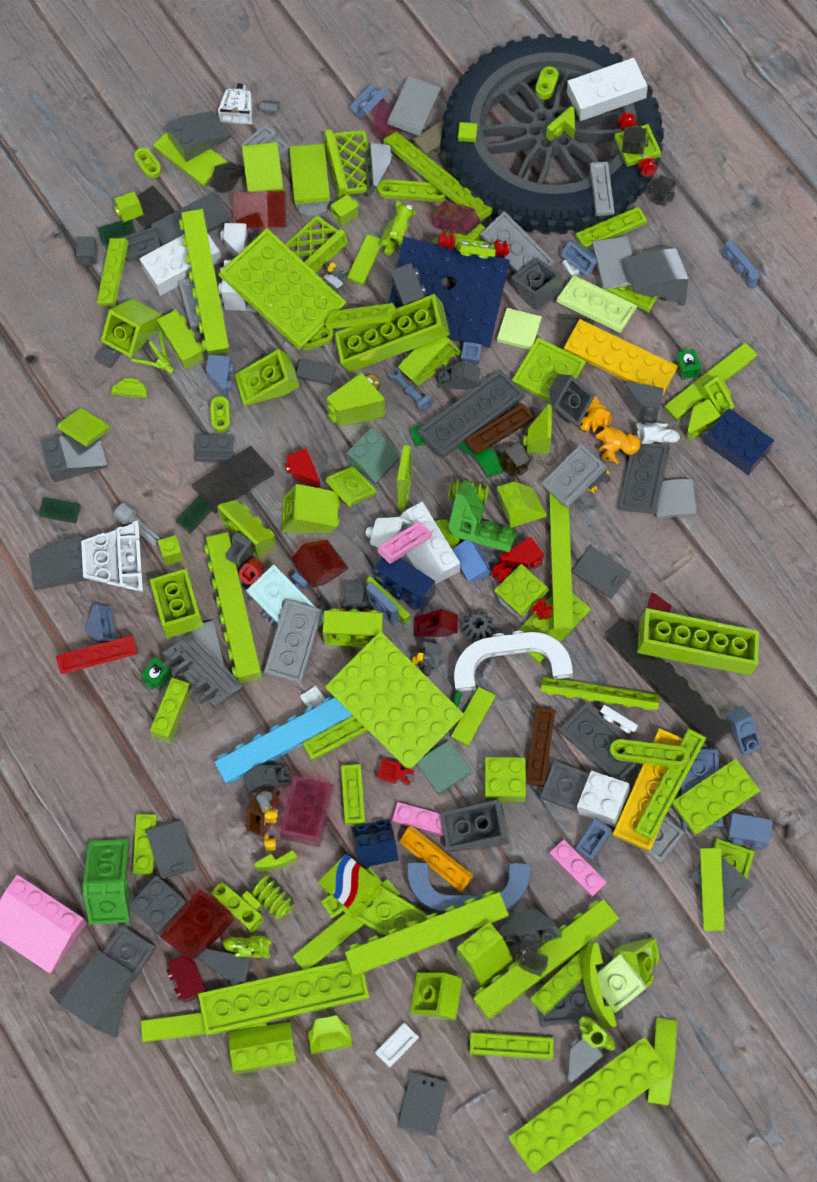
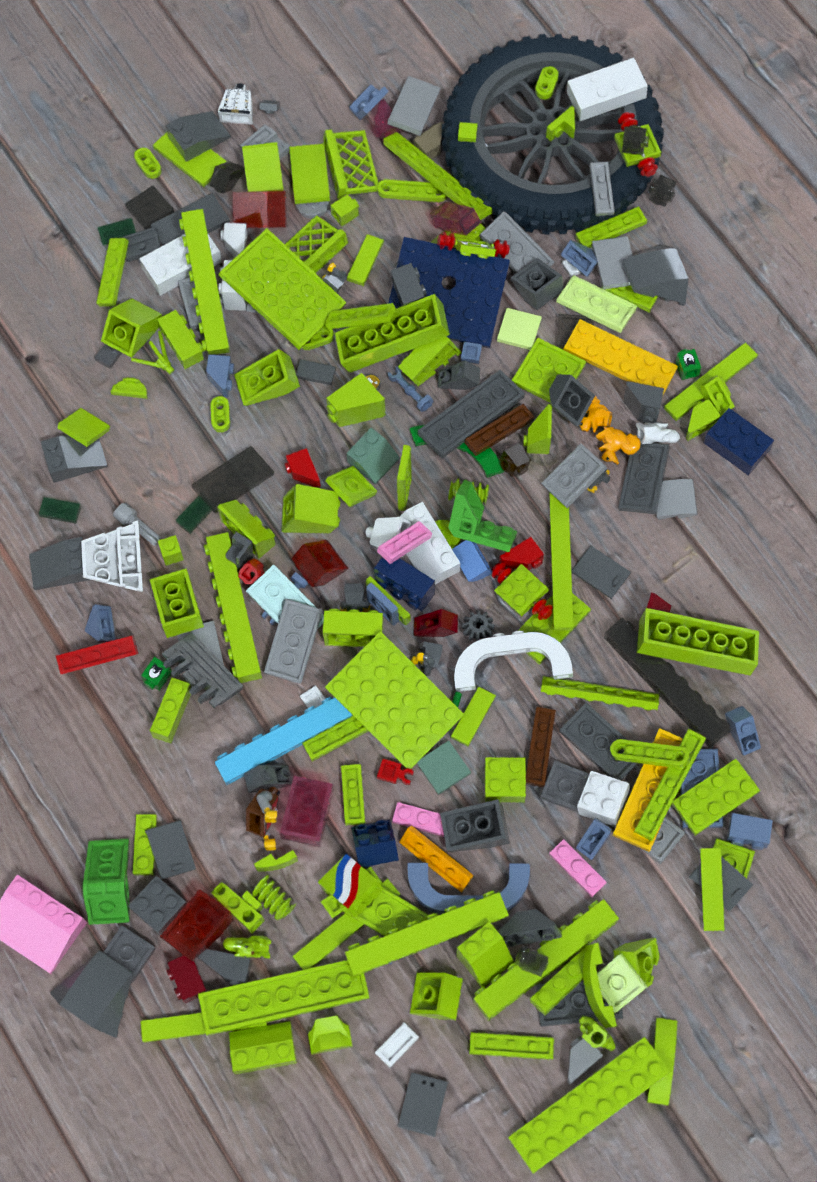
(86, 251): dark grey brick -> none
(128, 206): lime brick -> none
(213, 448): dark grey plate -> none
(376, 160): slope -> none
(396, 228): lime animal -> none
(519, 503): lime slope -> none
(626, 724): white plate -> none
(741, 264): sand blue plate -> none

